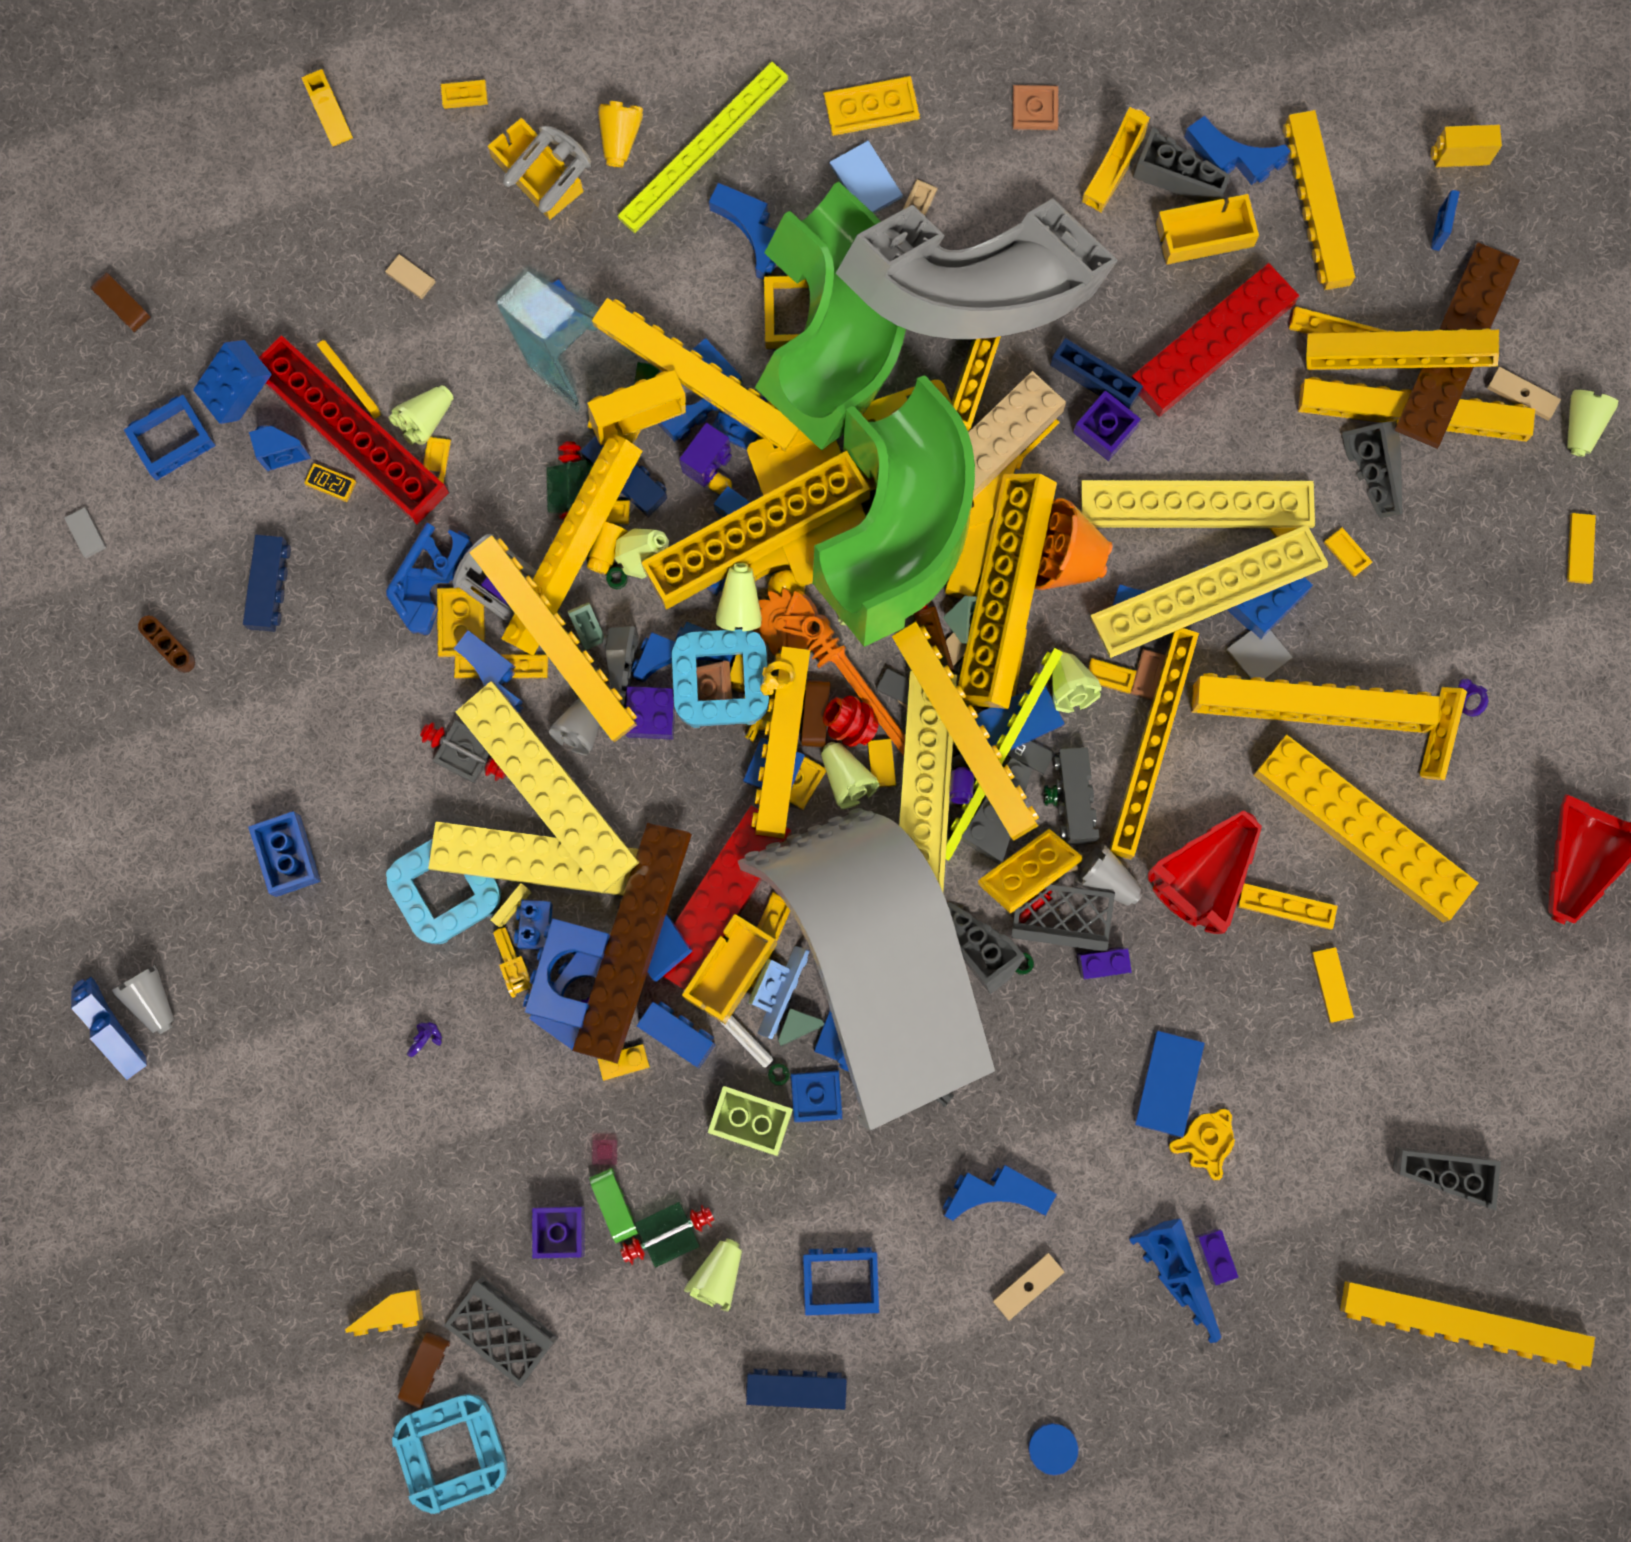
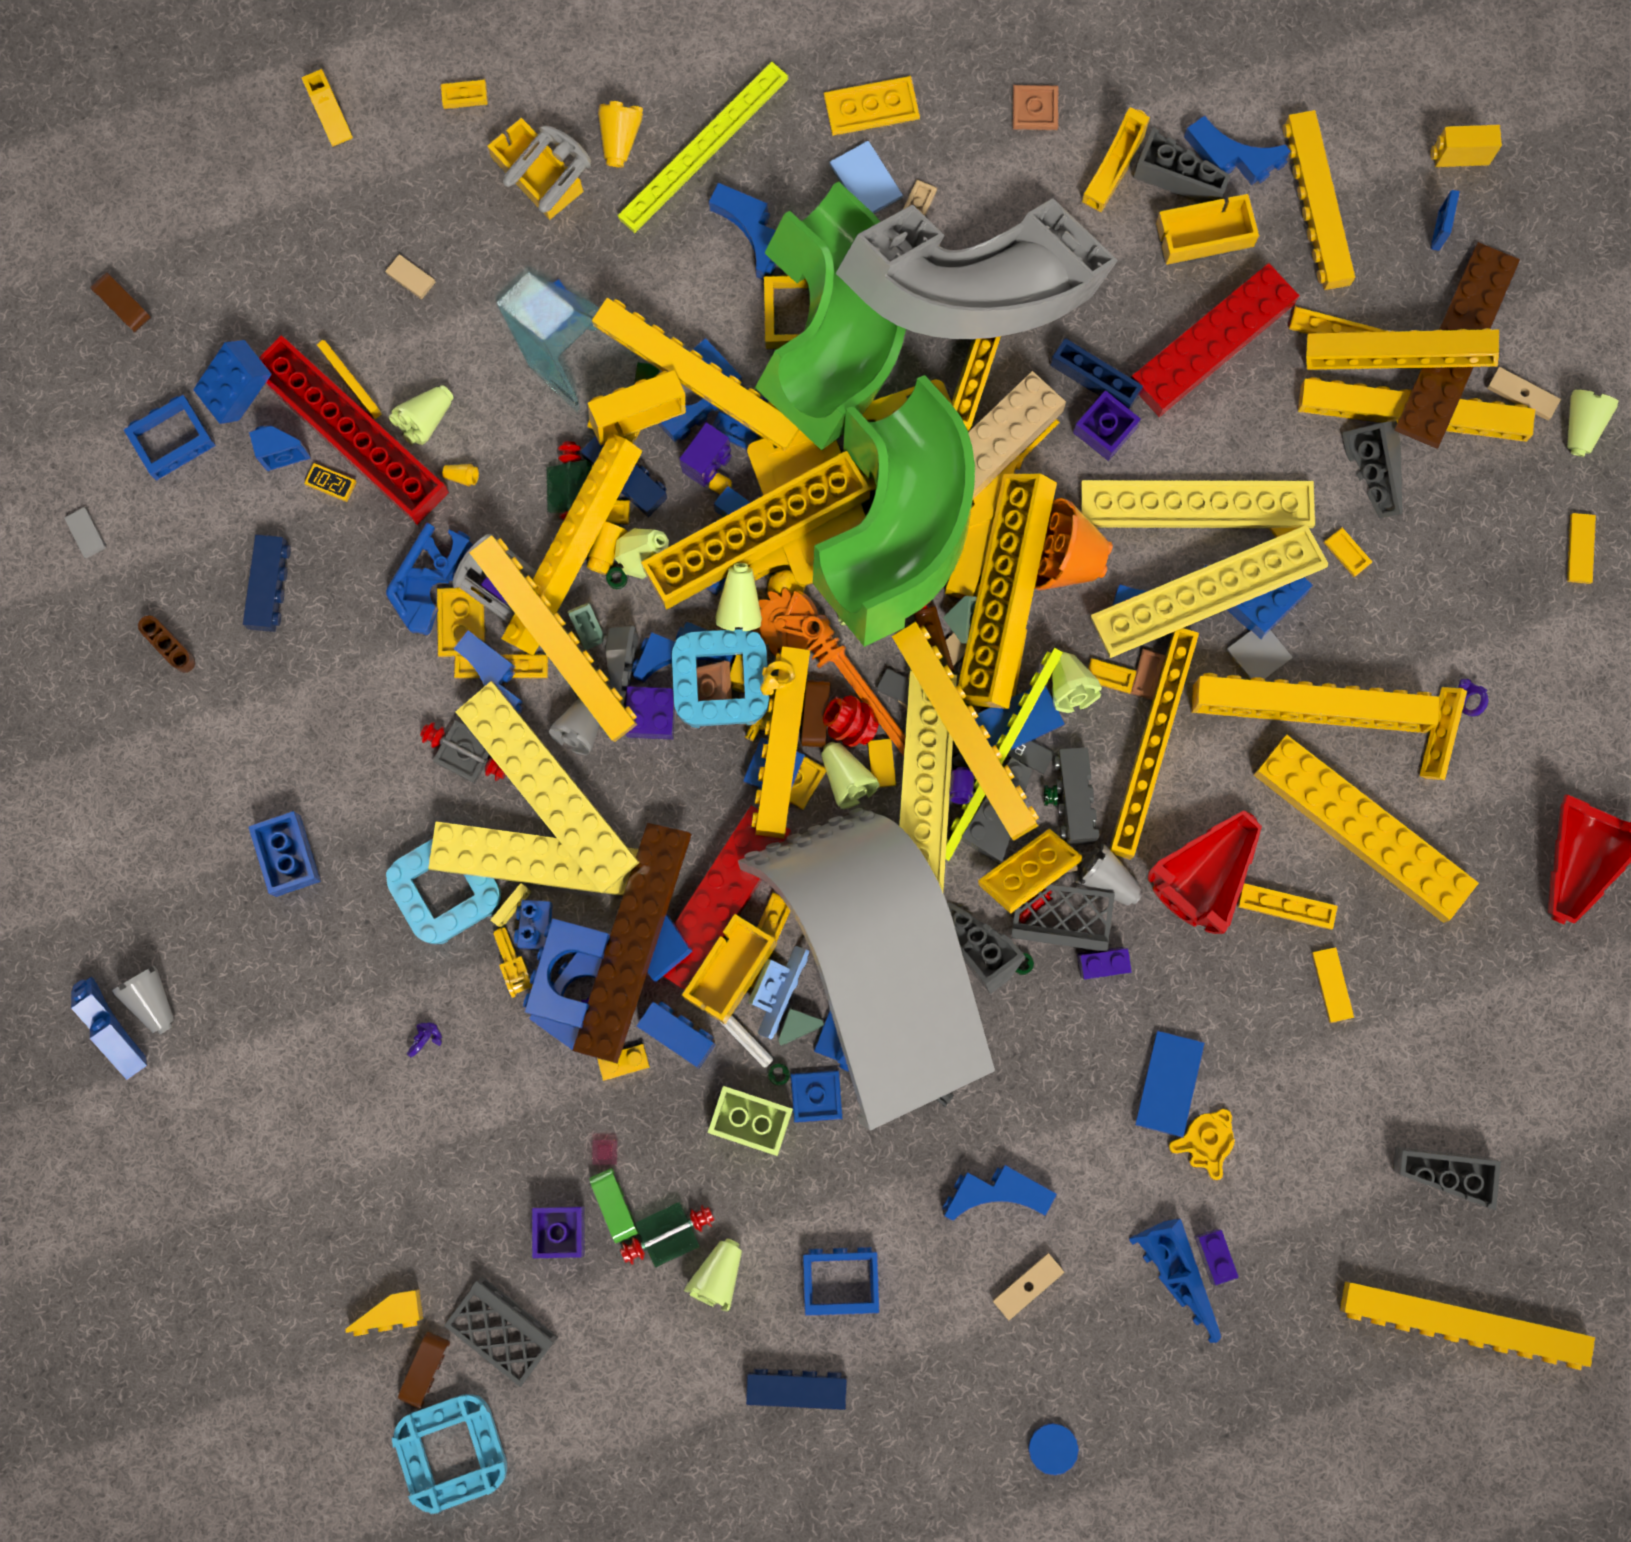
(437, 455): yellow tile -> none
(461, 473): none -> yellow cone

